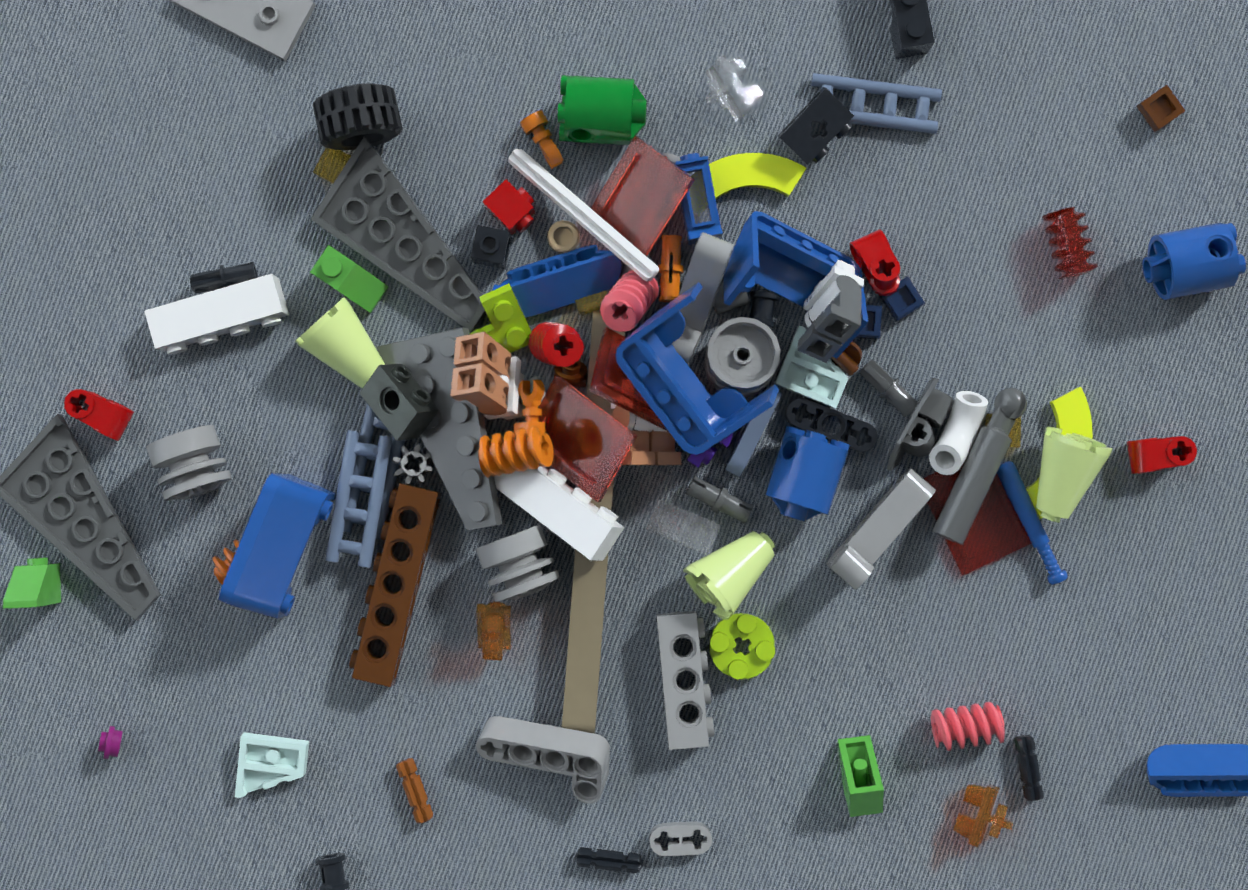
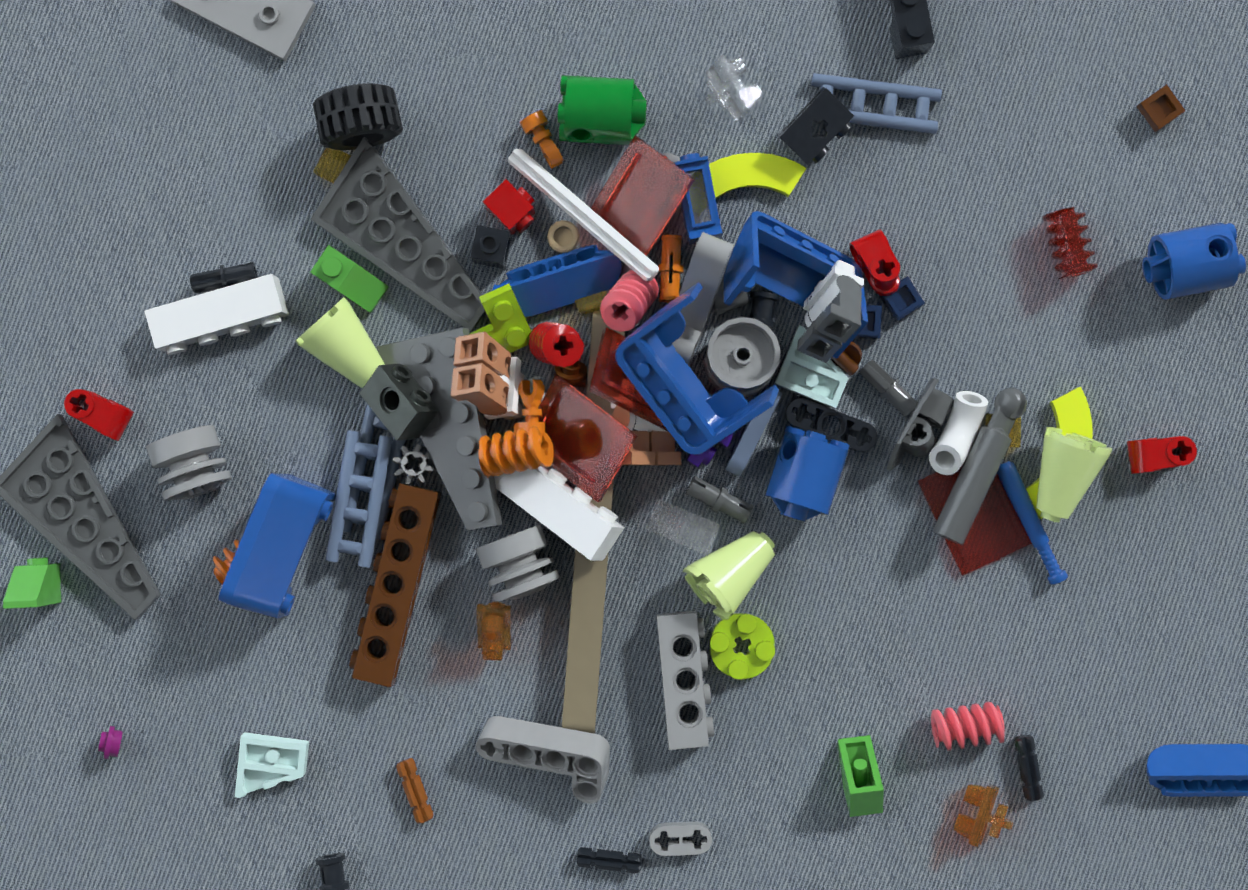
(879, 528): light grey beam -> none

